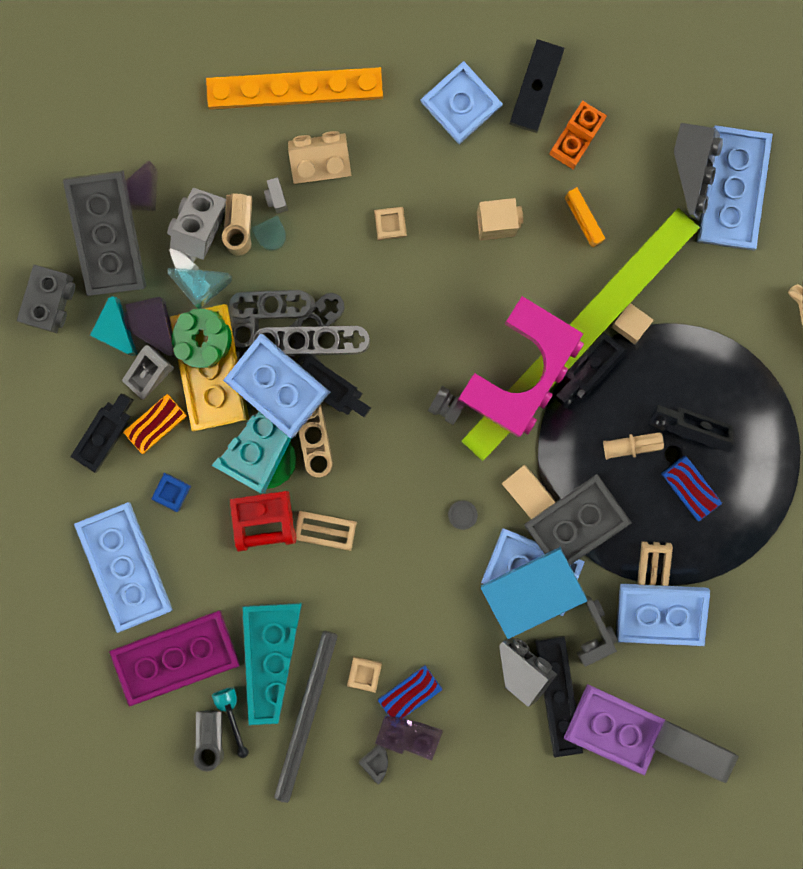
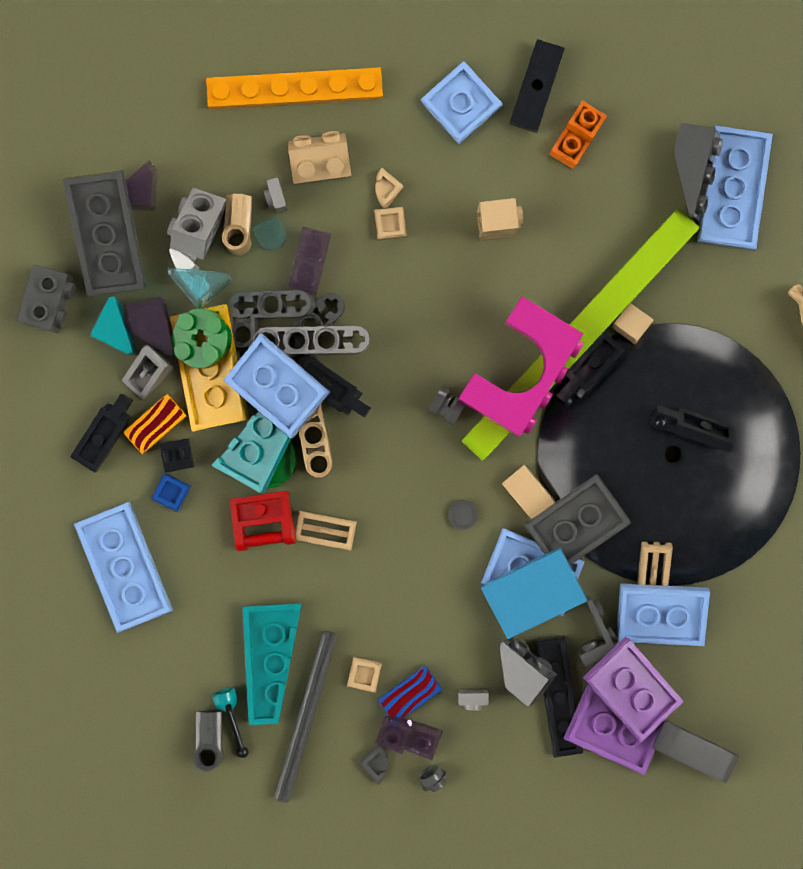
(174, 658): magenta tile -> none
(176, 455): none -> black tile
(309, 260): none -> slope
(387, 188): none -> tan tile
(433, 778): none -> dark grey plate
(473, 698): none -> light grey plate
(584, 217): light orange tile -> none
(633, 445): tan axle -> none
(633, 689): none -> medium lavender tile
(691, 488): tile -> none

